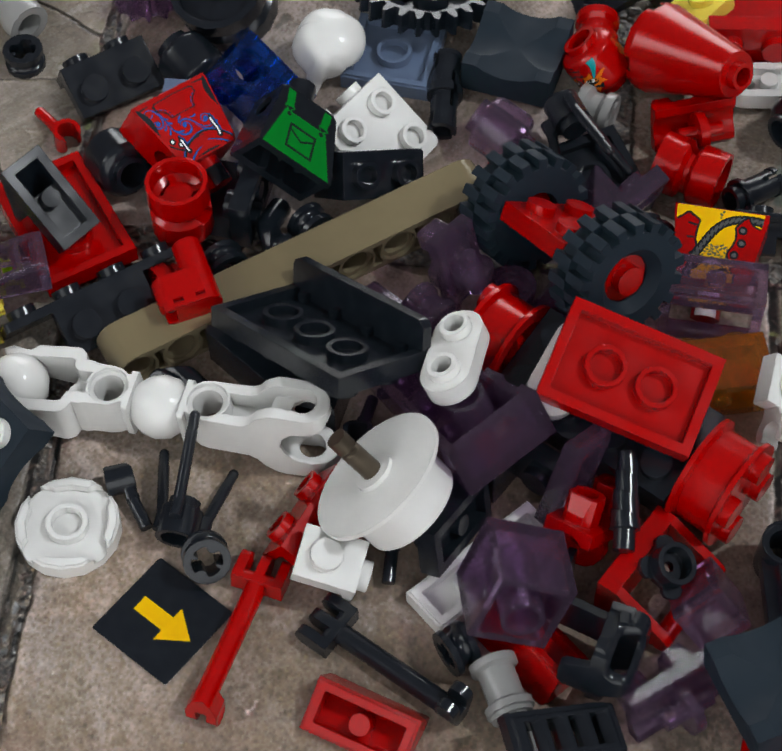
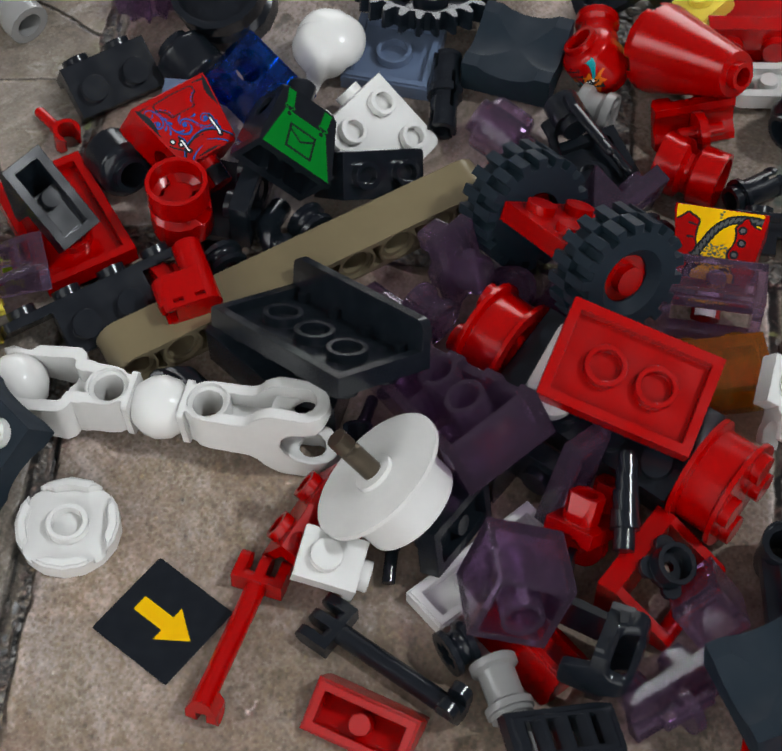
(14, 53): black bush -> none
(120, 481): black hand -> none
(181, 513): black plant -> none
(197, 570): black bush -> none
(455, 357): white plate -> none

